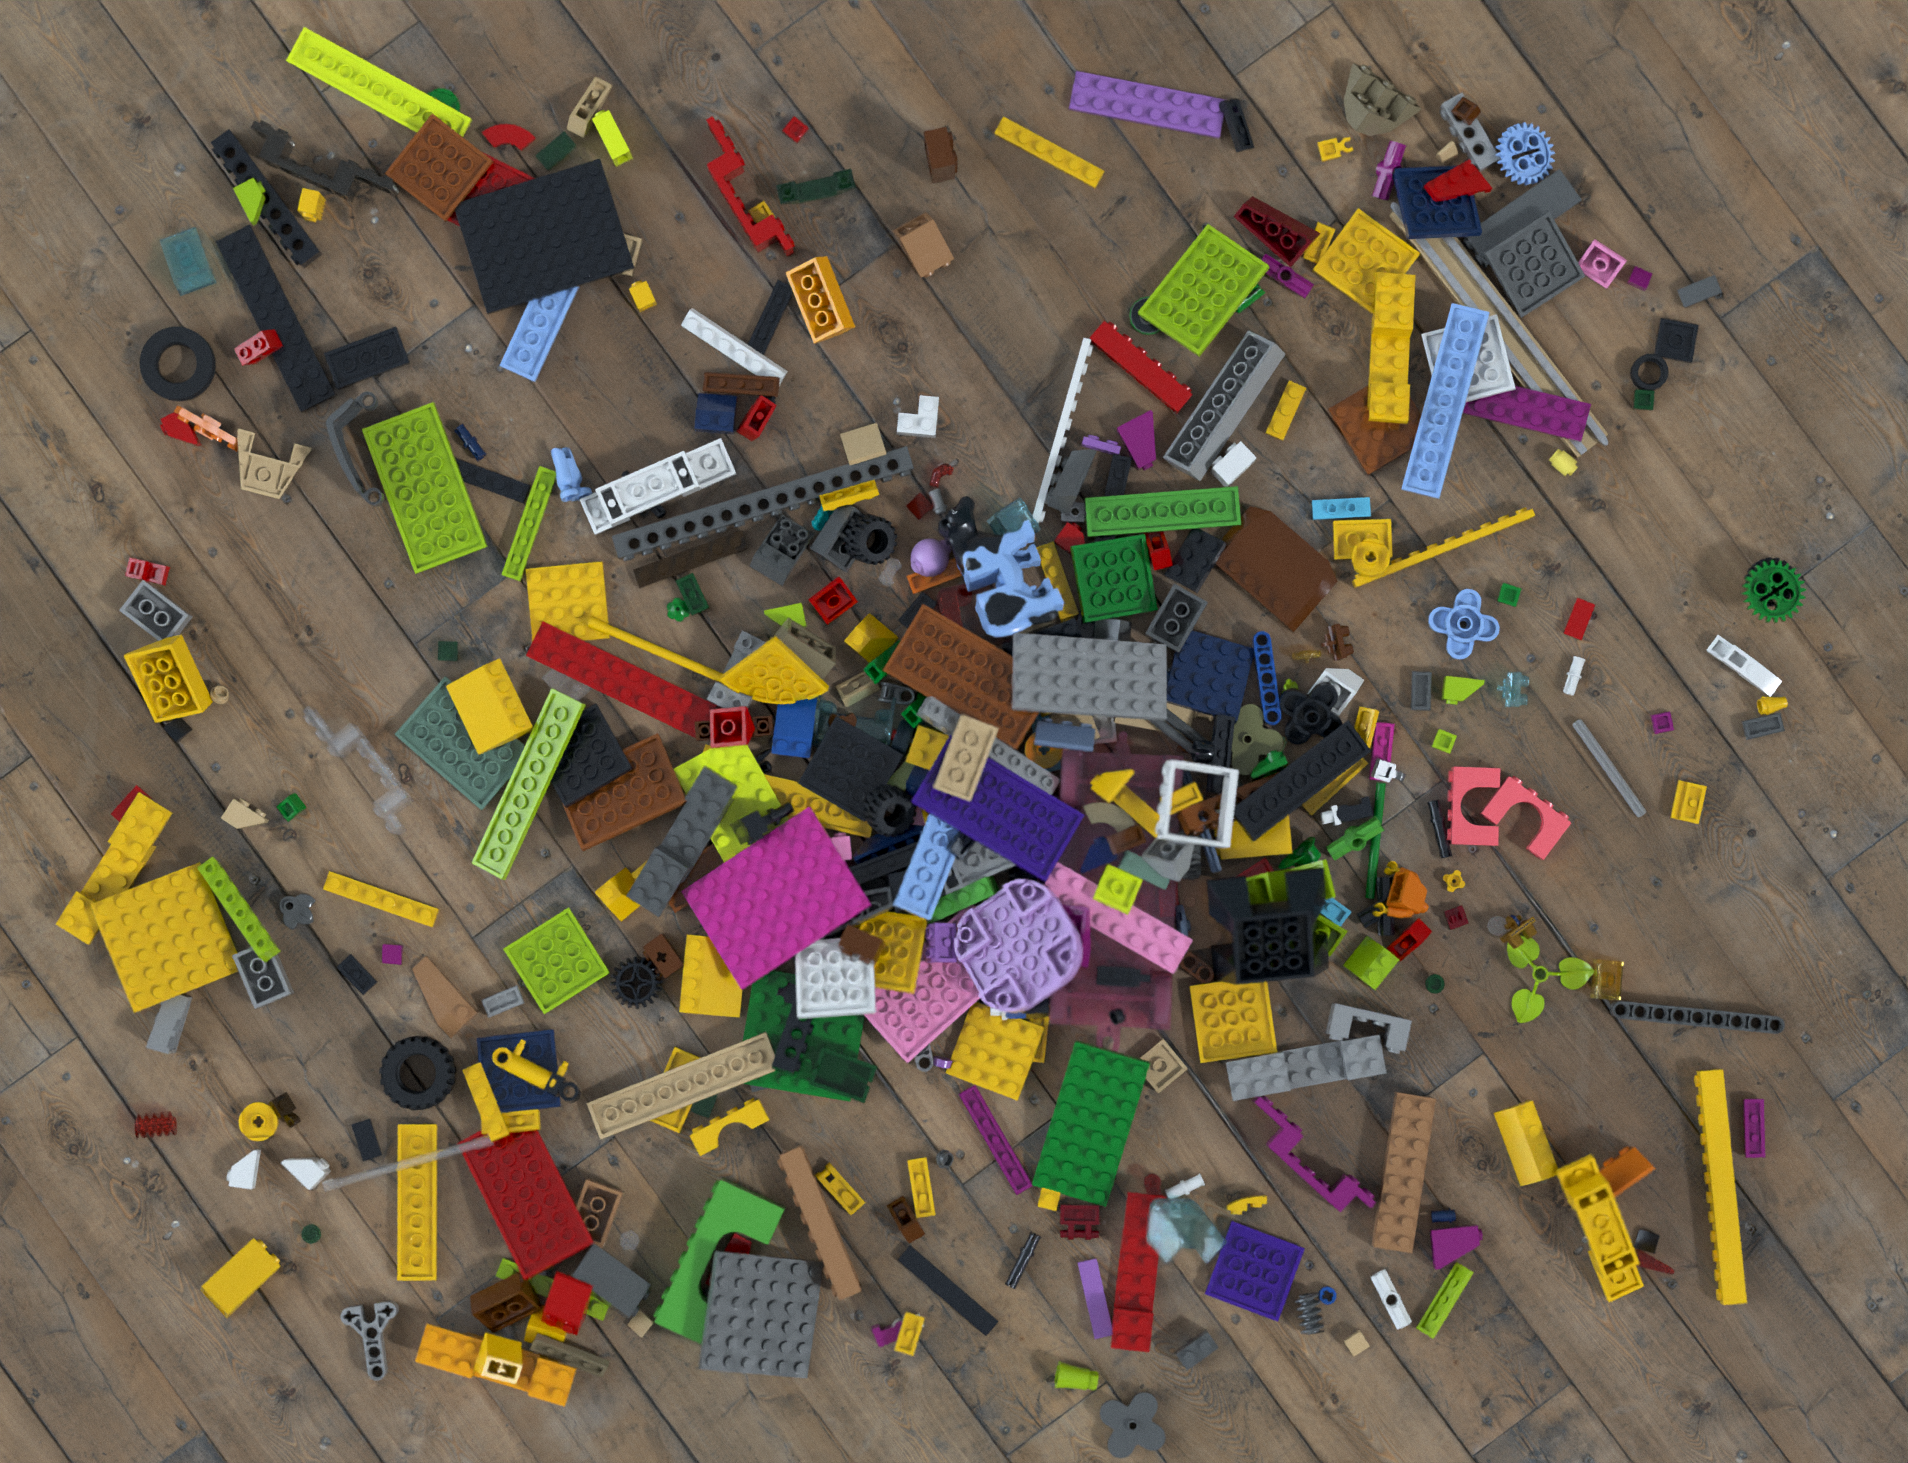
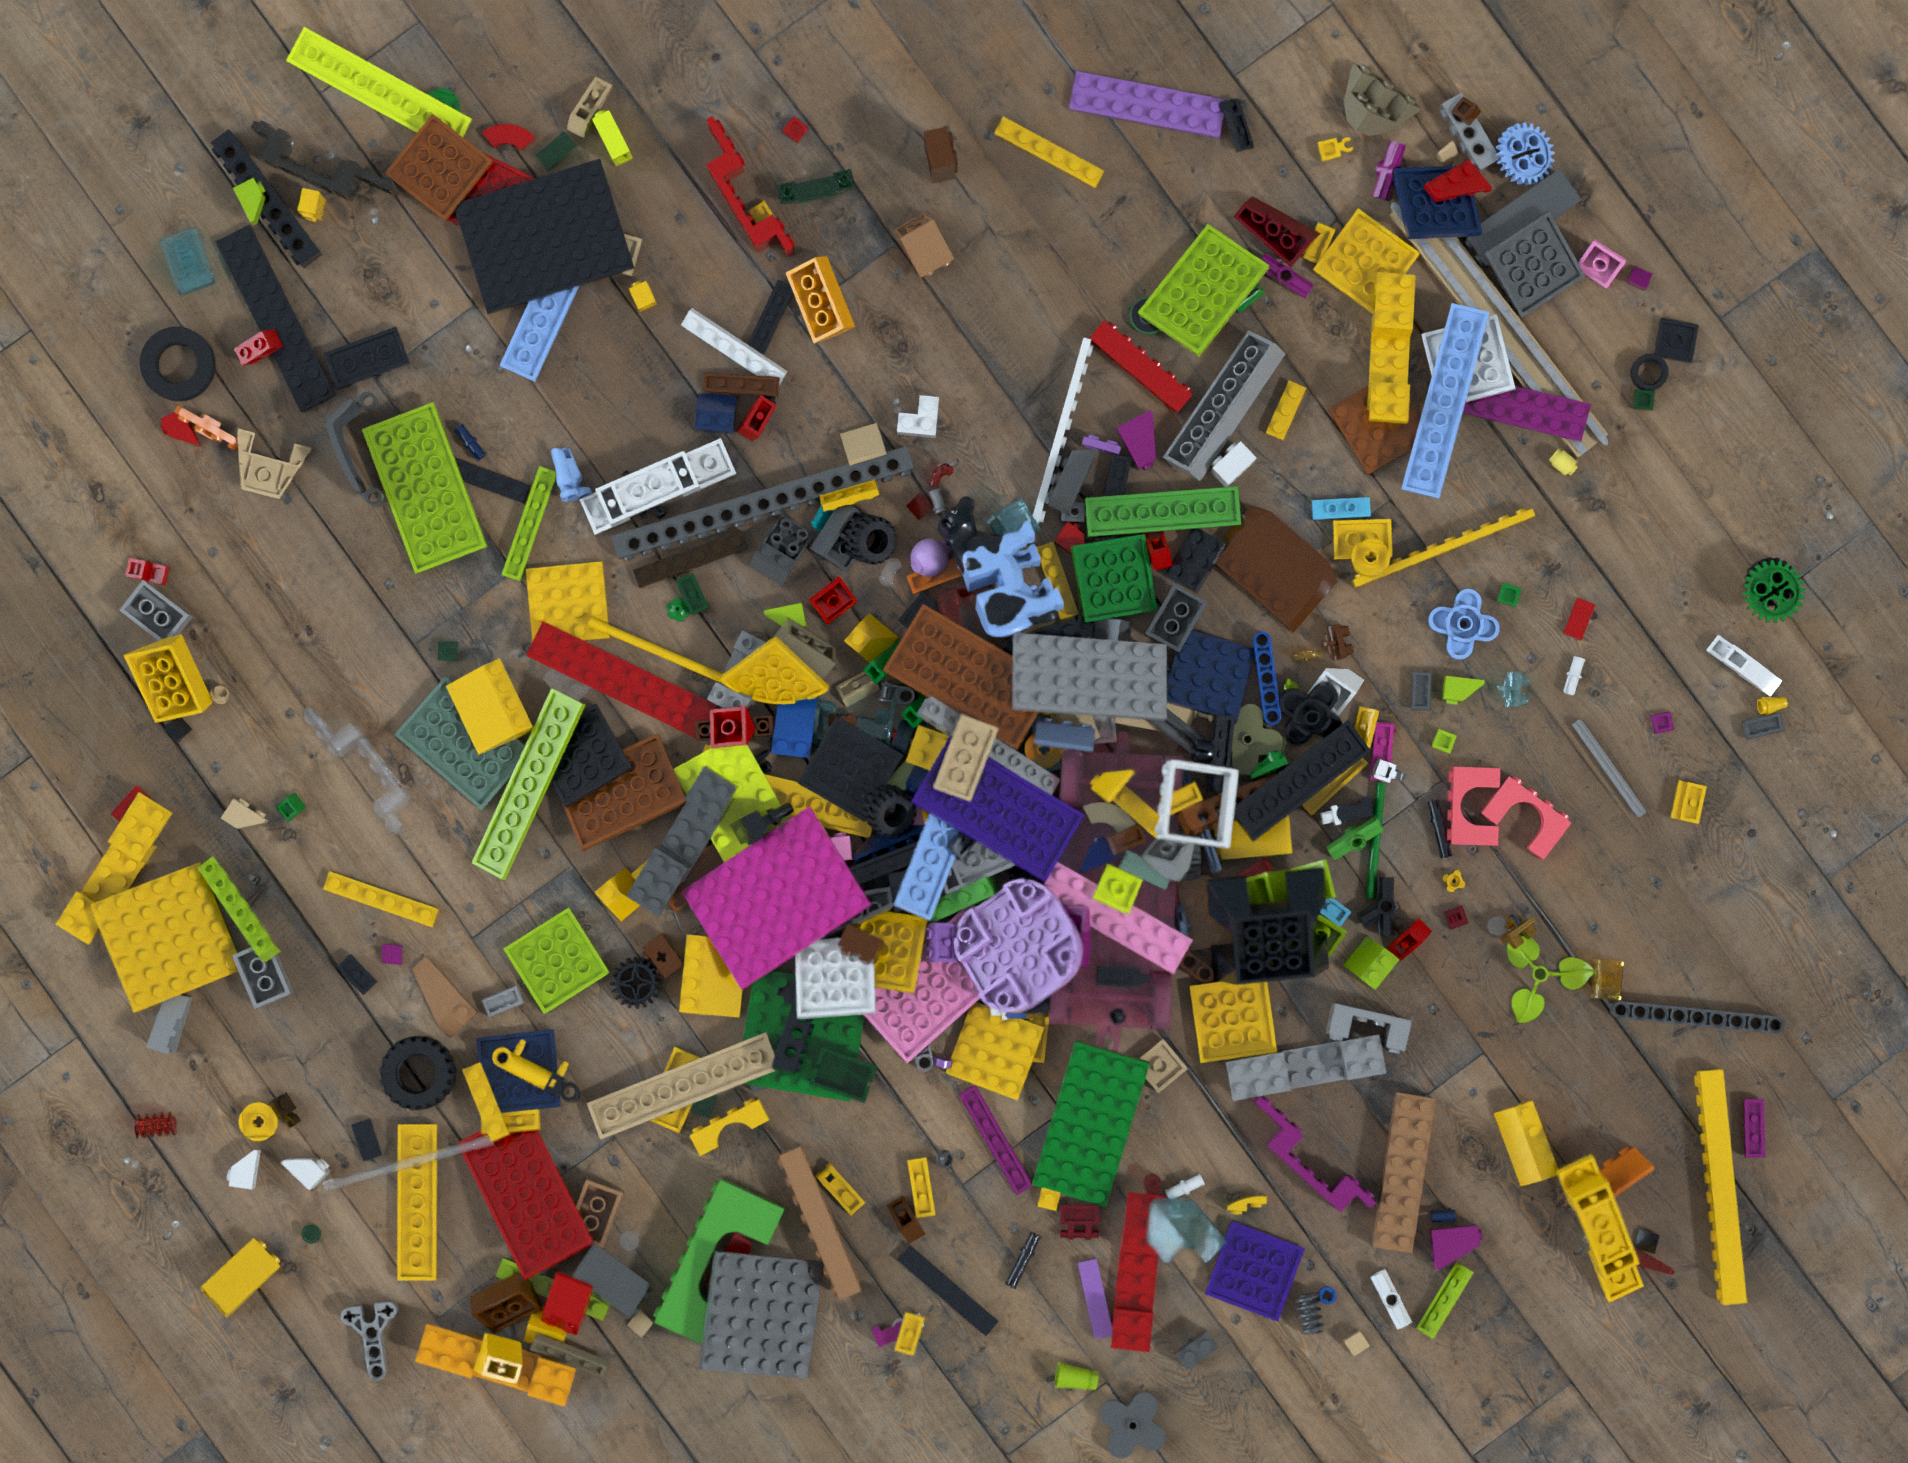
(299, 912): dark grey plate -> none
(1302, 855): green piece -> none
(1406, 894): orange torso -> none
(1434, 983): dark green plate -> none
(1699, 291): dark grey slope -> none

